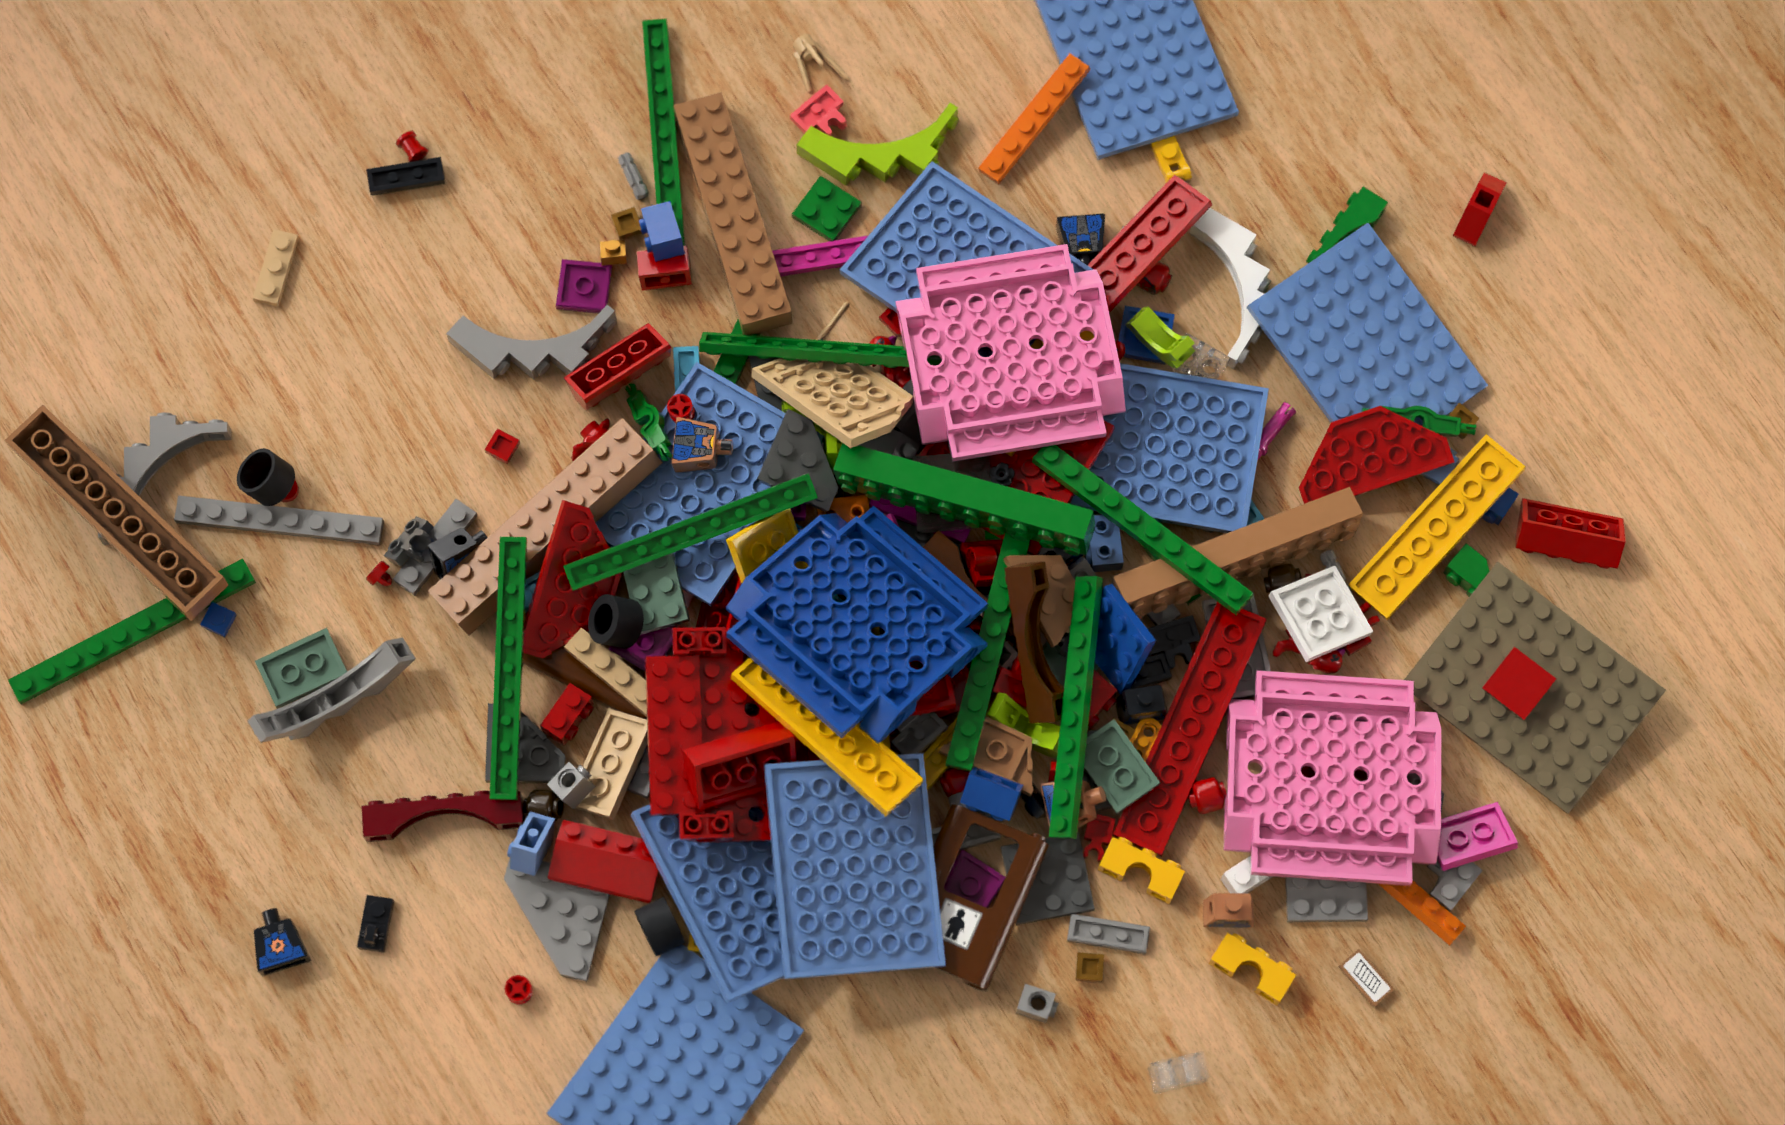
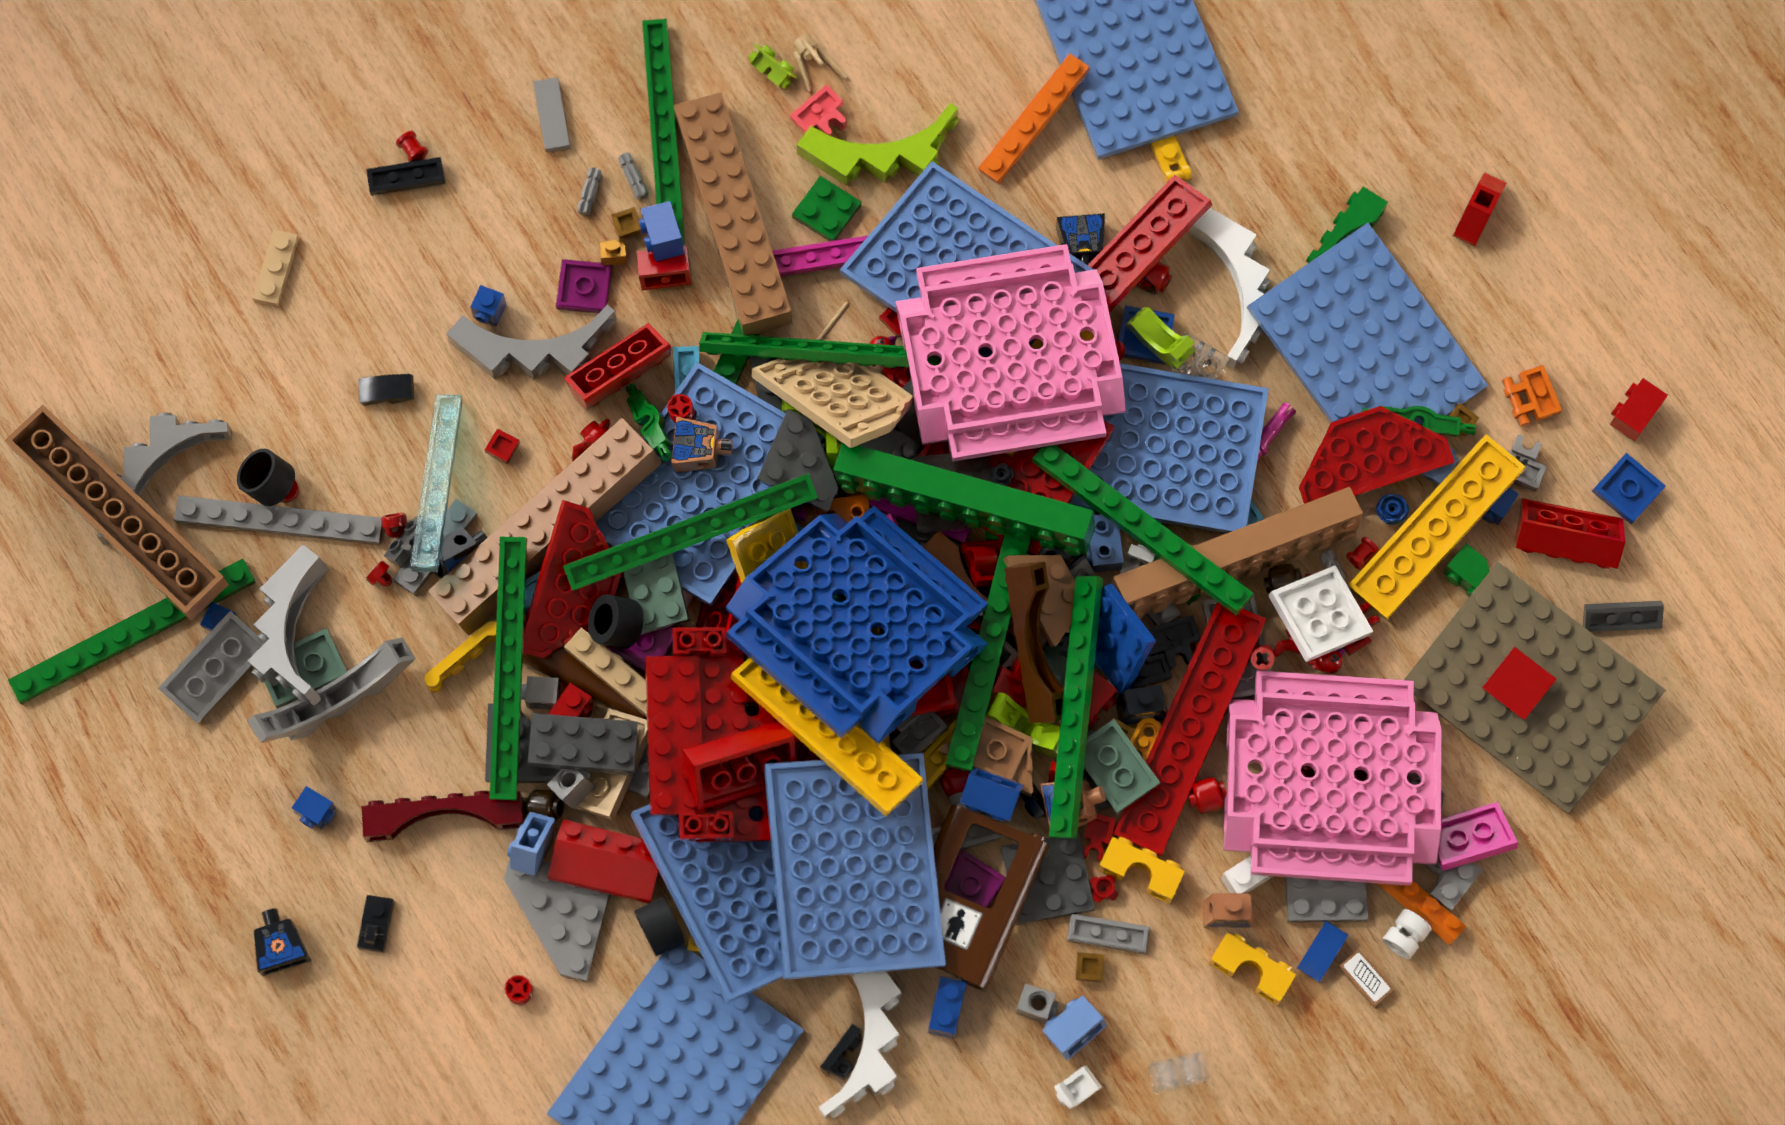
(212, 667): none -> light grey plate
(285, 596): none -> arch
(314, 809): none -> blue brick
(388, 388): none -> black slope
(394, 520): none -> red tile
(436, 483): none -> clear light blue plate
(455, 661): none -> yellow plate
(488, 305): none -> blue brick
(540, 692): none -> light grey brick
(551, 114): none -> light grey tile
(582, 744): none -> dark grey plate
(589, 191): none -> light grey axle
(780, 72): none -> lime hinge
(836, 1062): none -> black hinge
(871, 1070): none -> white arch
(947, 1007): none -> blue brick
(1074, 1027): none -> medium blue brick
(1077, 1088): none -> white bracket
(1110, 892): none -> red plate
(1137, 557): none -> white bracket
(1262, 649): none -> red bush
(1322, 951): none -> blue slope
(1362, 553): none -> red bush
(1392, 501): none -> blue plate
(1411, 926): none -> white wheel
(1534, 471): none -> light grey plate
(1539, 393): none -> orange plate
(1623, 616): none -> dark grey plate
(1628, 488): none -> blue plate
(1638, 409): none -> red brick

